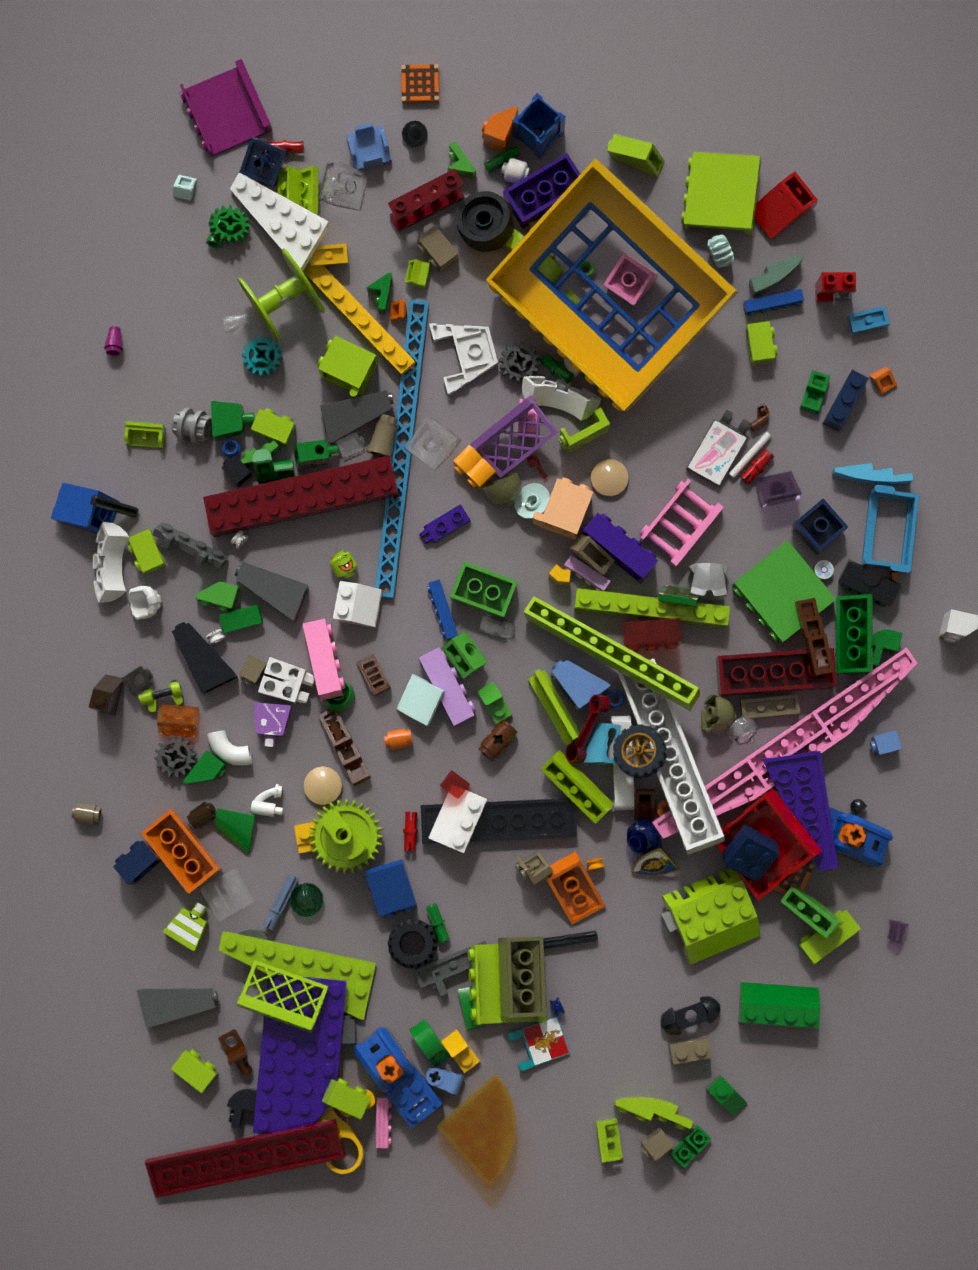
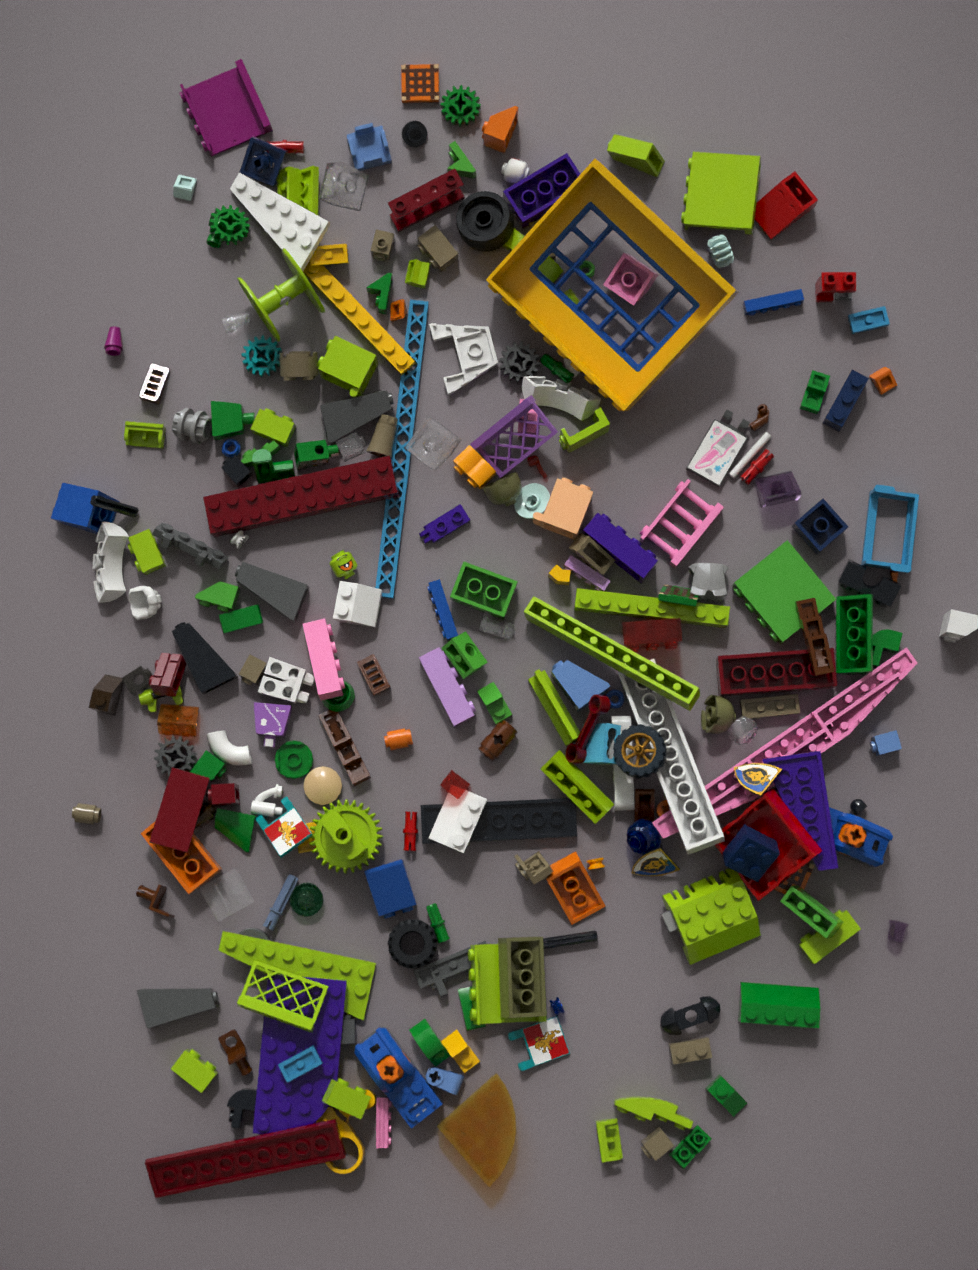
(137, 862): dark blue brick -> none
(151, 398): none -> slope
(154, 897): none -> reddish brown bracket
(167, 674): none -> dark red brick
(179, 810): none -> dark red tile
(188, 927): torso -> none
(215, 637): white bush -> none
(224, 794): none -> dark red brick
(287, 830): none -> flag
(294, 759): none -> green tile
(298, 365): none -> dark tan brick
(300, 1063): none -> dark azure plate
(382, 245): none -> dark tan brick
(420, 699): light aqua slope -> none
(452, 105): none -> green gear
(498, 160): green axle -> none
(538, 116): blue container -> none
(609, 477): tan dish -> none
(756, 776): none -> shield
(761, 343): lime brick -> none
(774, 275): sand green slope -> none
(823, 569): white tile -> none
(865, 474): medium azure slope -> none

